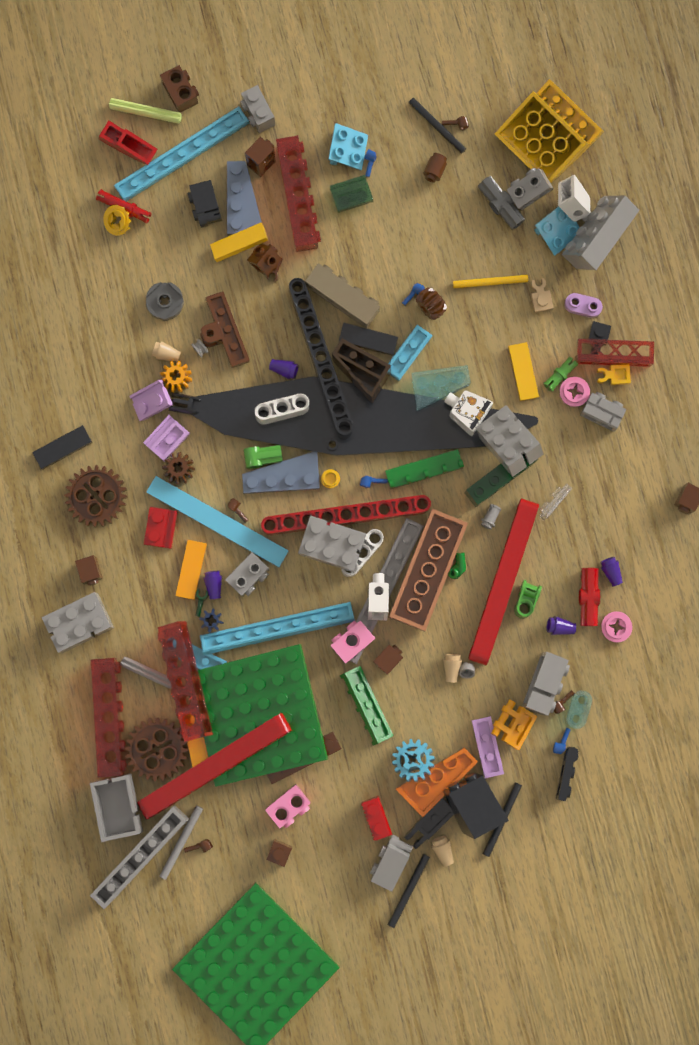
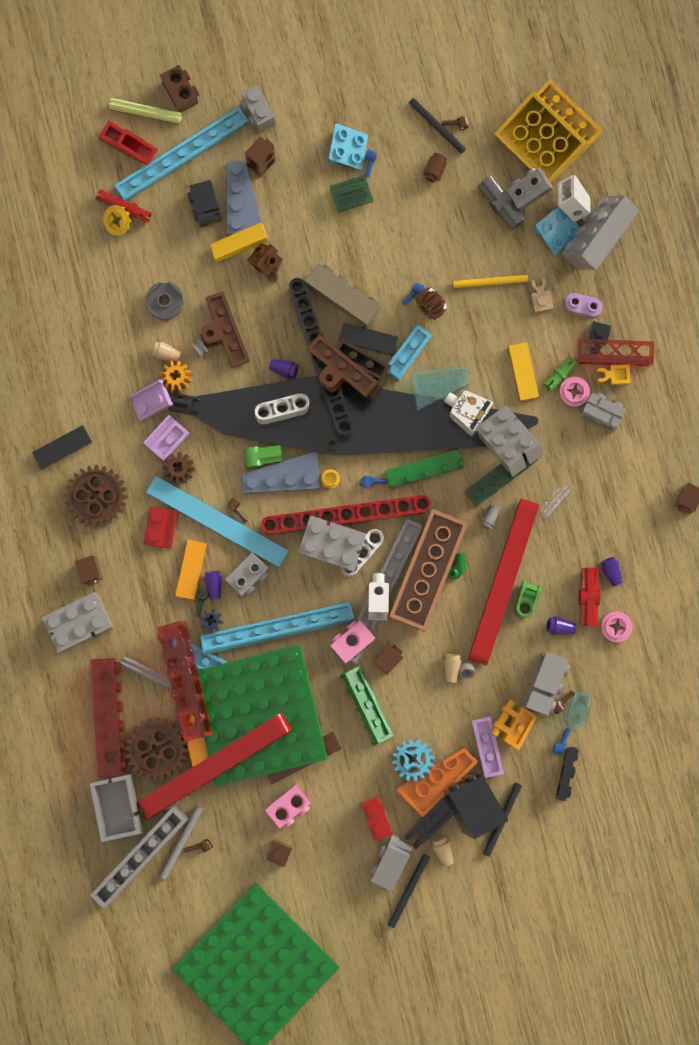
(287, 147): clear red brick -> none
(340, 368): none -> reddish brown plate

